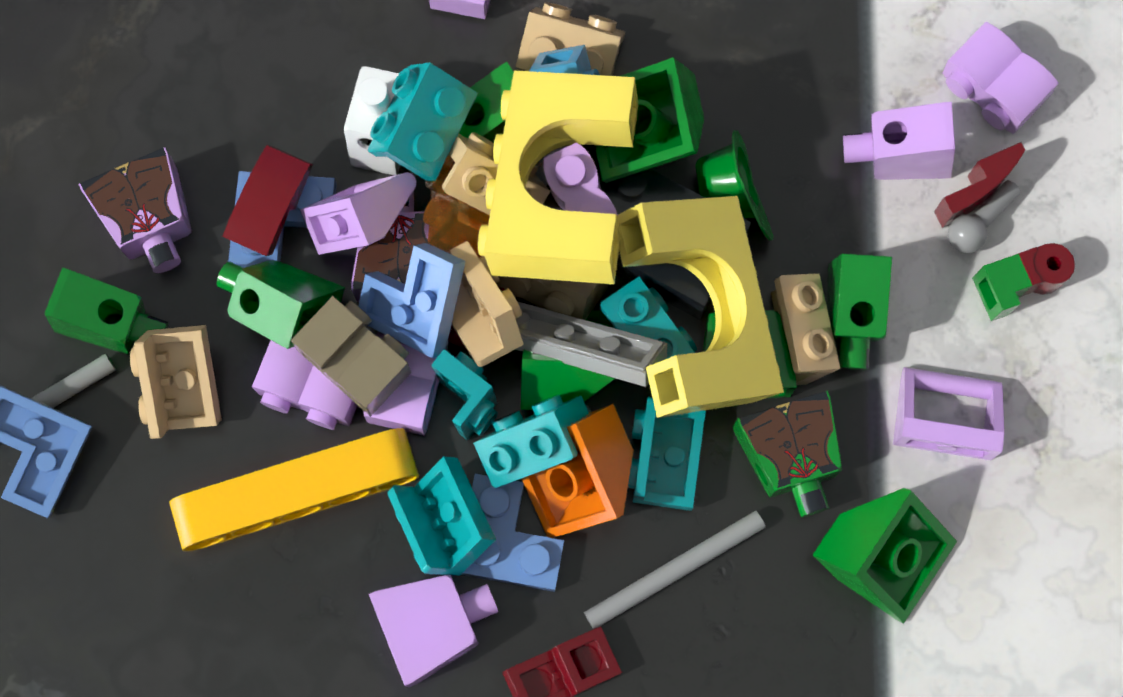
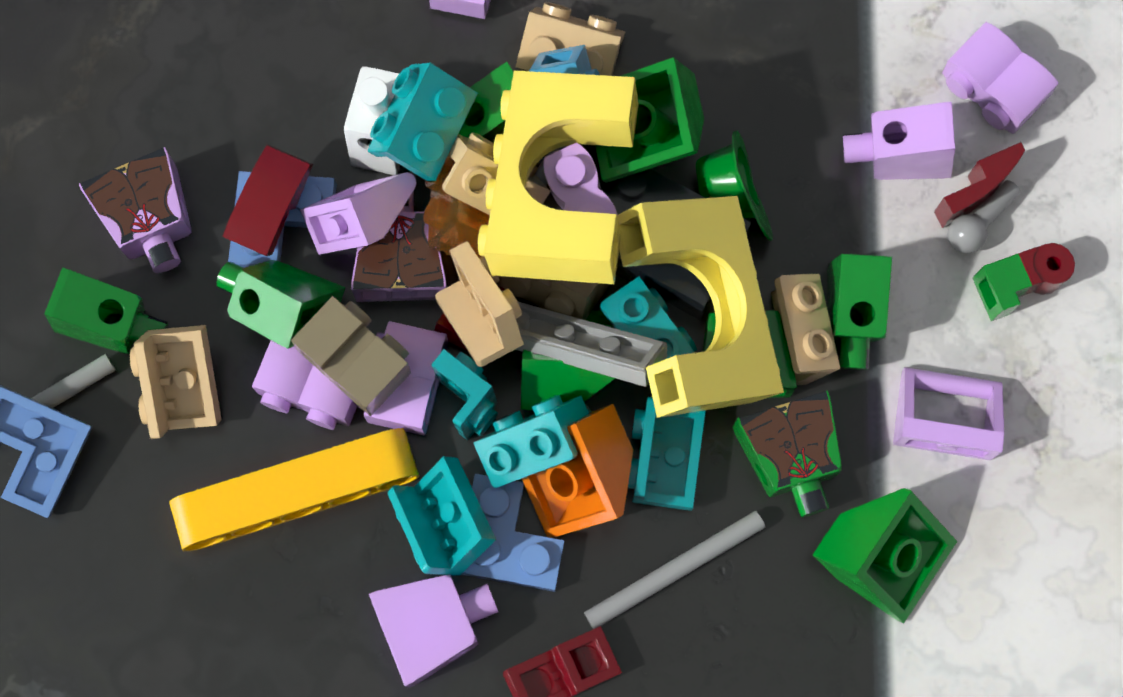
(422, 307): medium blue plate -> none

